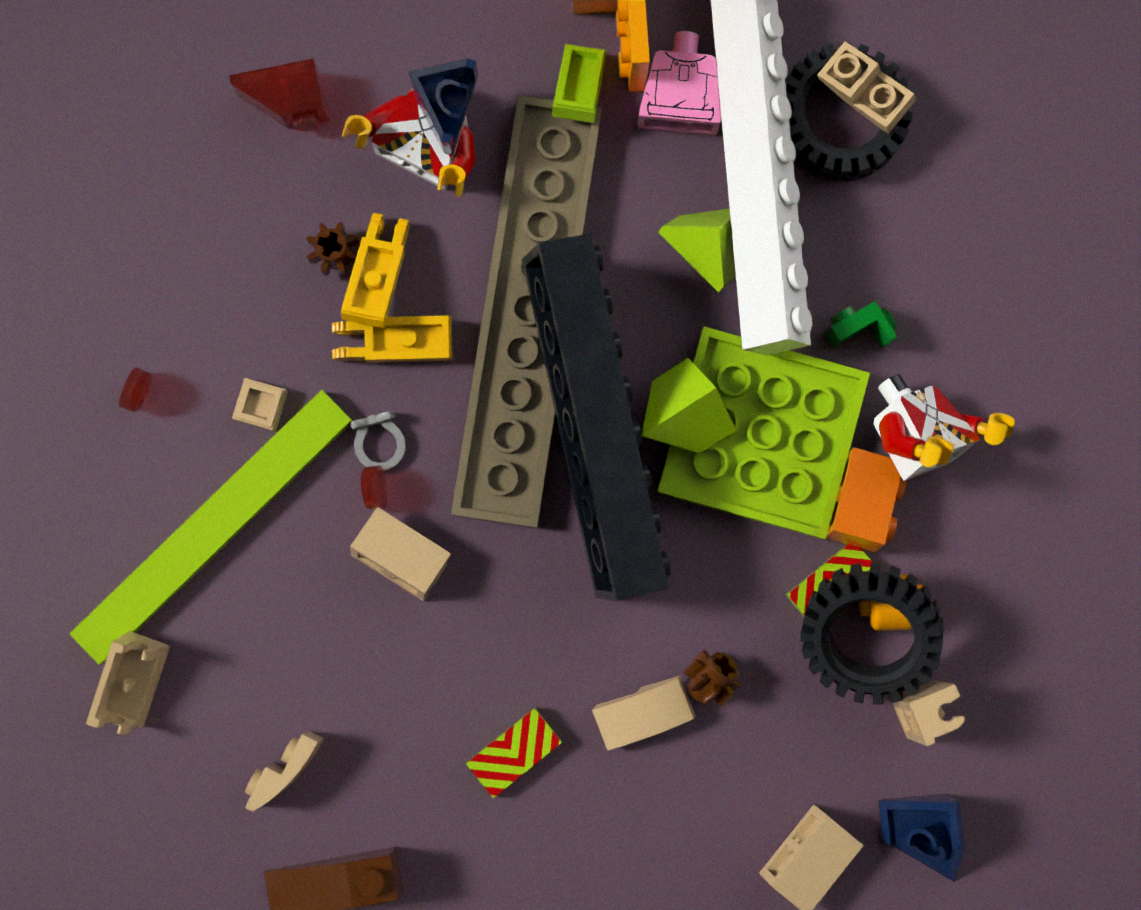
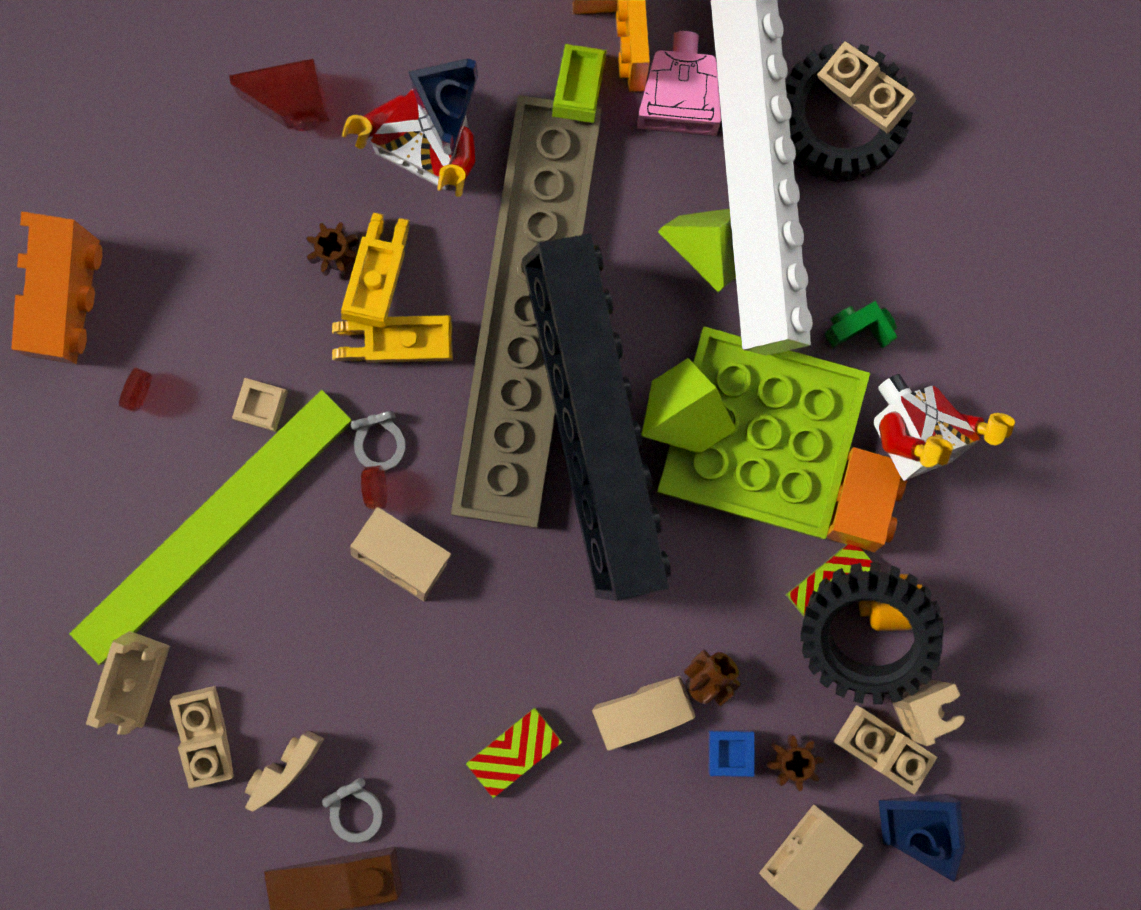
(56, 288): none -> orange wedge
(203, 737): none -> tan slope
(334, 801): none -> light grey piece
(731, 753): none -> blue plate
(805, 770): none -> reddish brown gear
(885, 749): none -> tan slope

